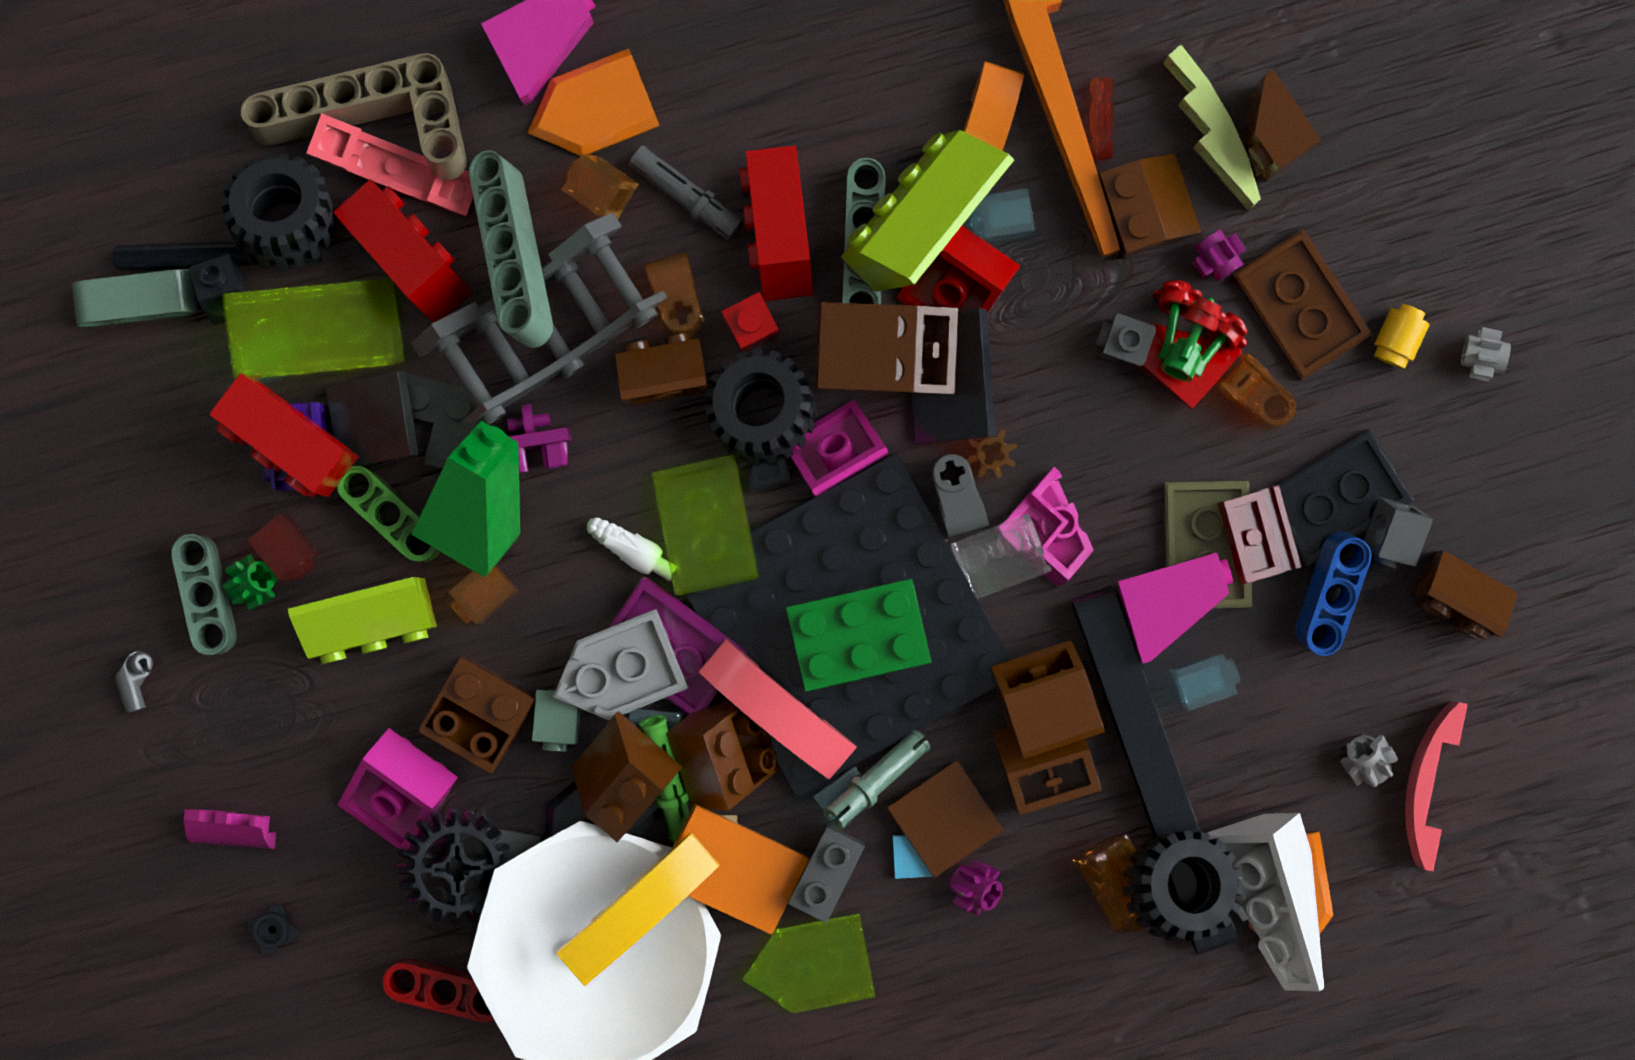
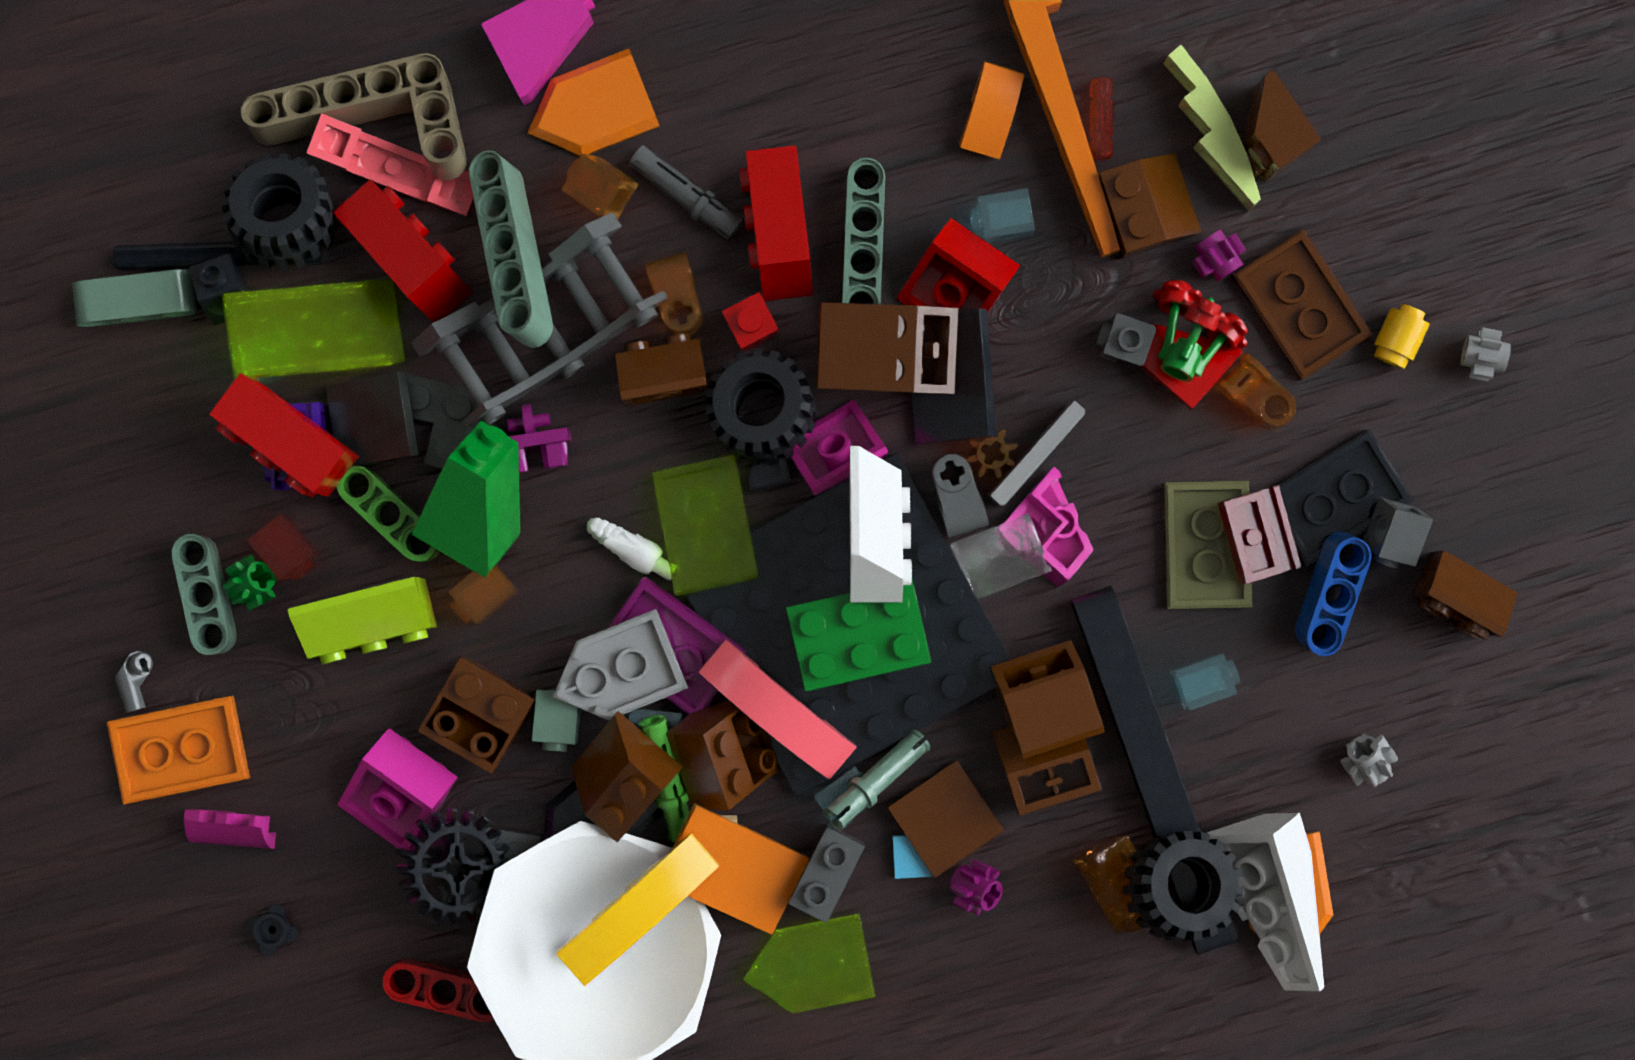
(178, 750): none -> orange tile
(877, 529): none -> white slope
(924, 210): lime slope -> none
(1036, 453): none -> light grey tile
(1171, 600): dark pink slope -> none
(1422, 838): coral slope -> none

